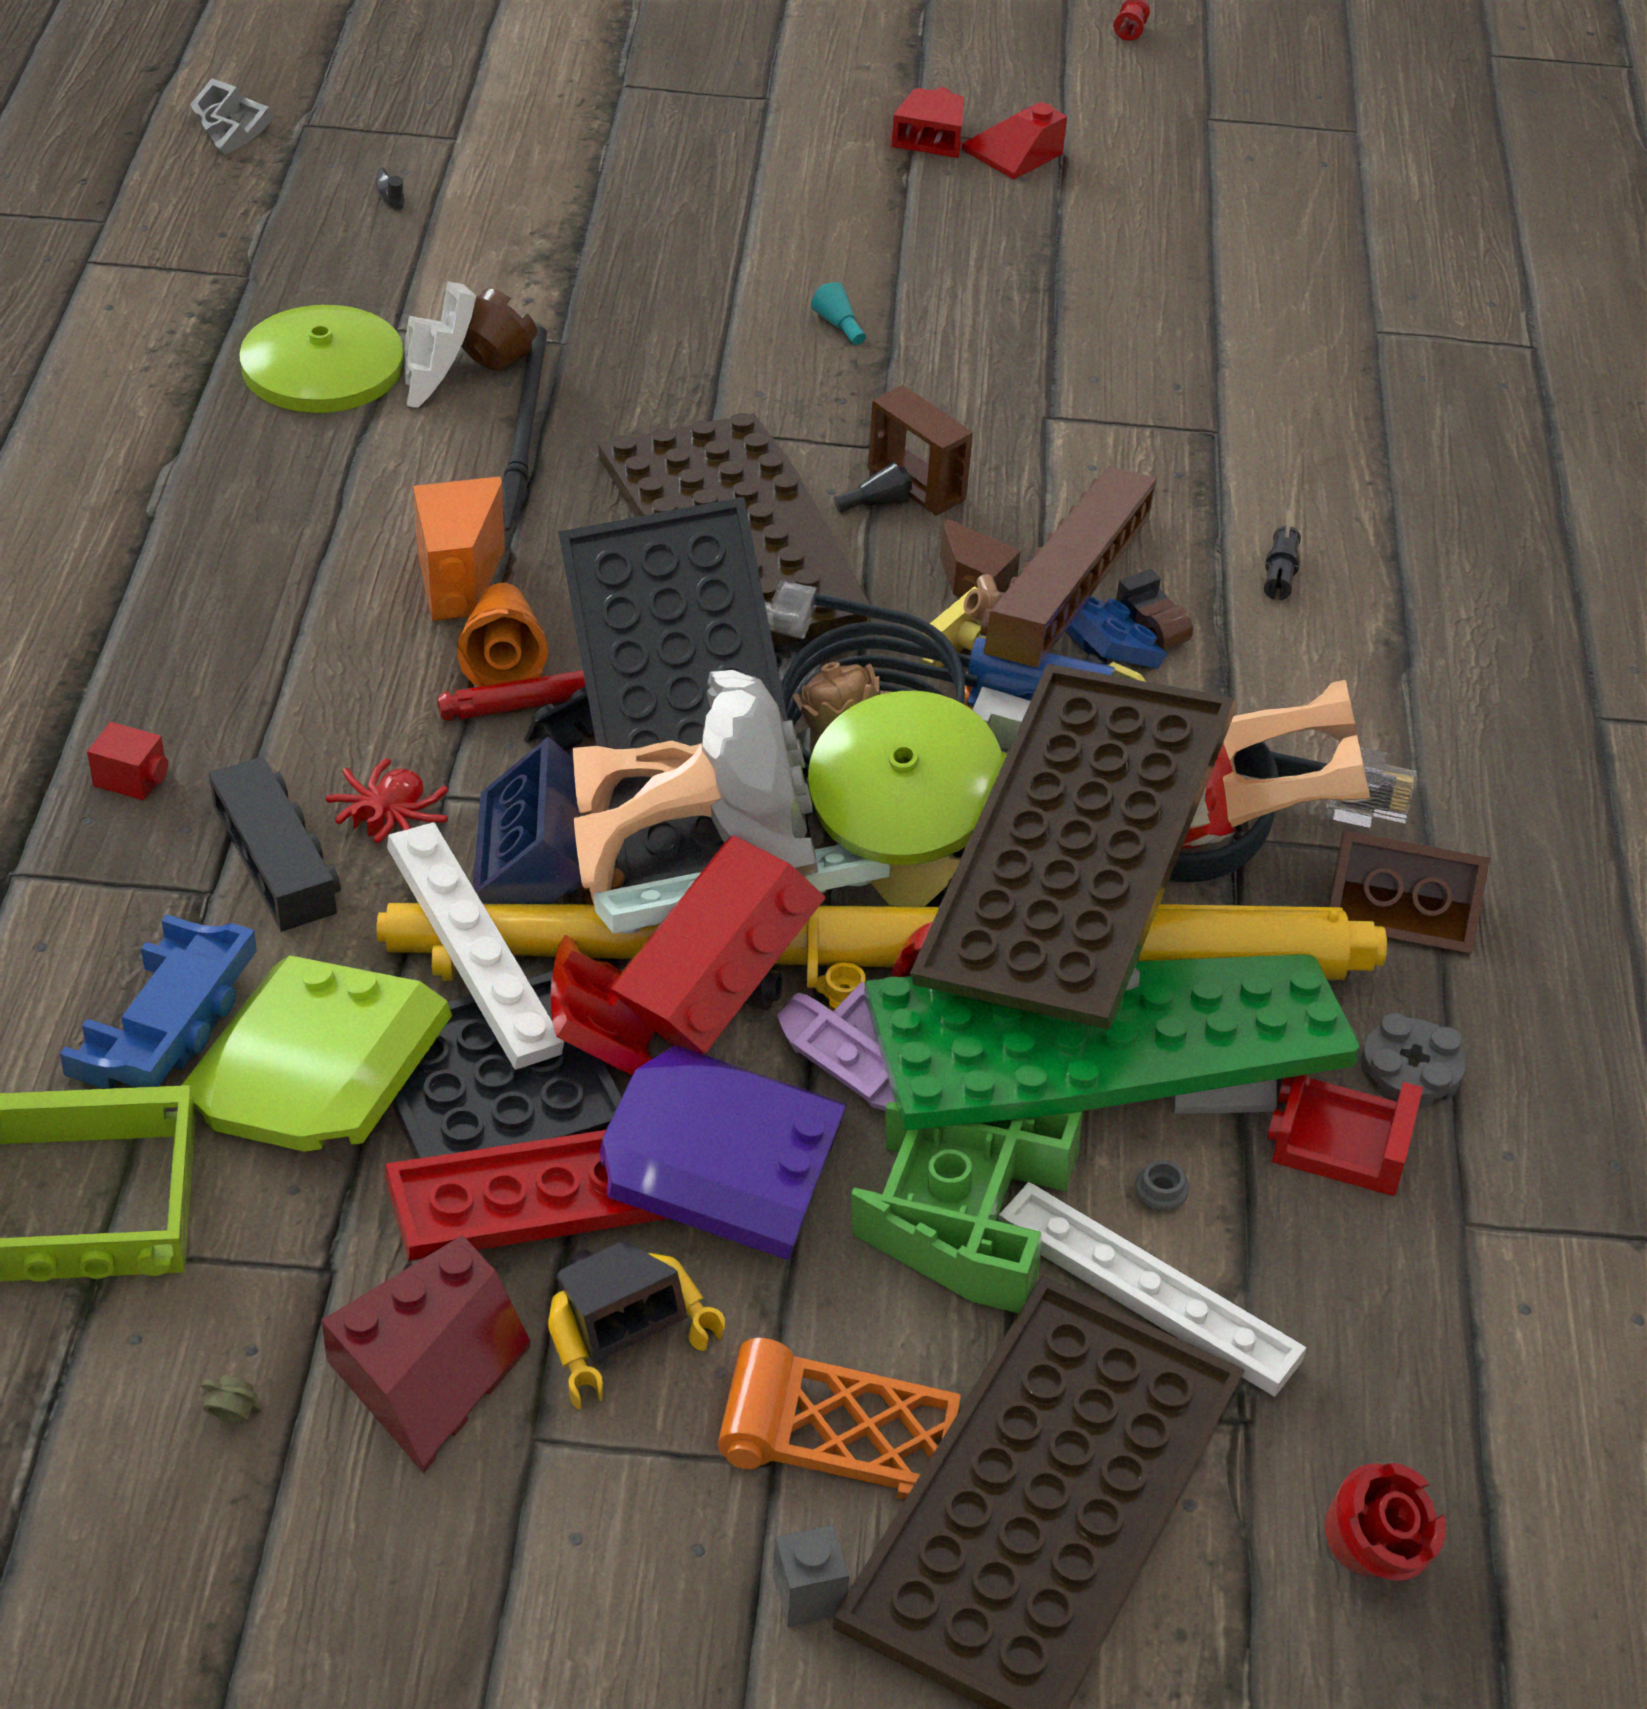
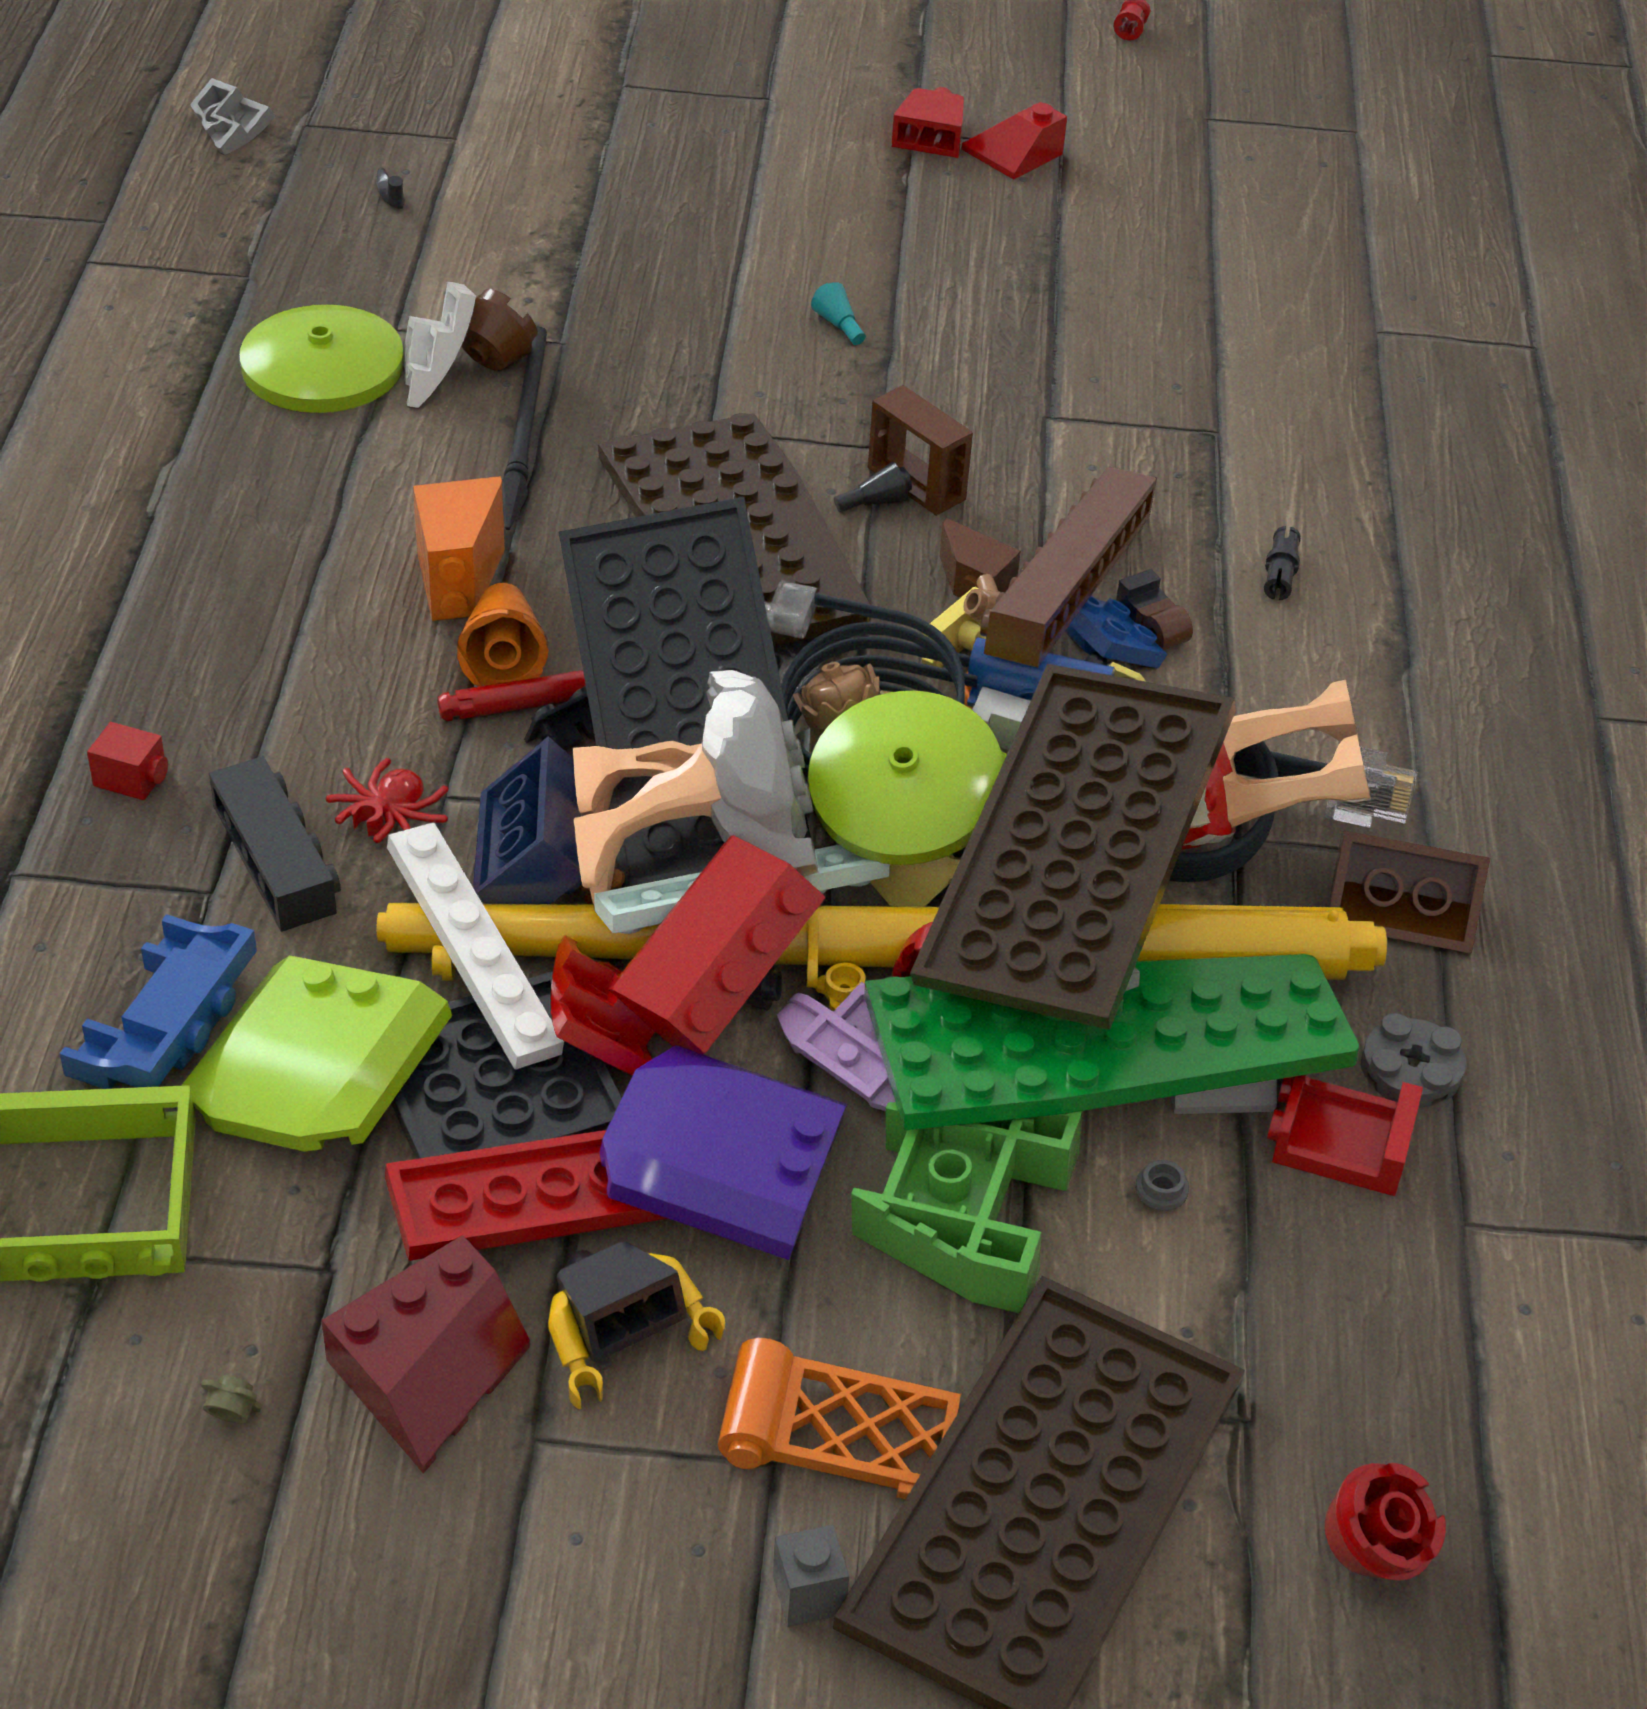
(1156, 1289): white plate -> none

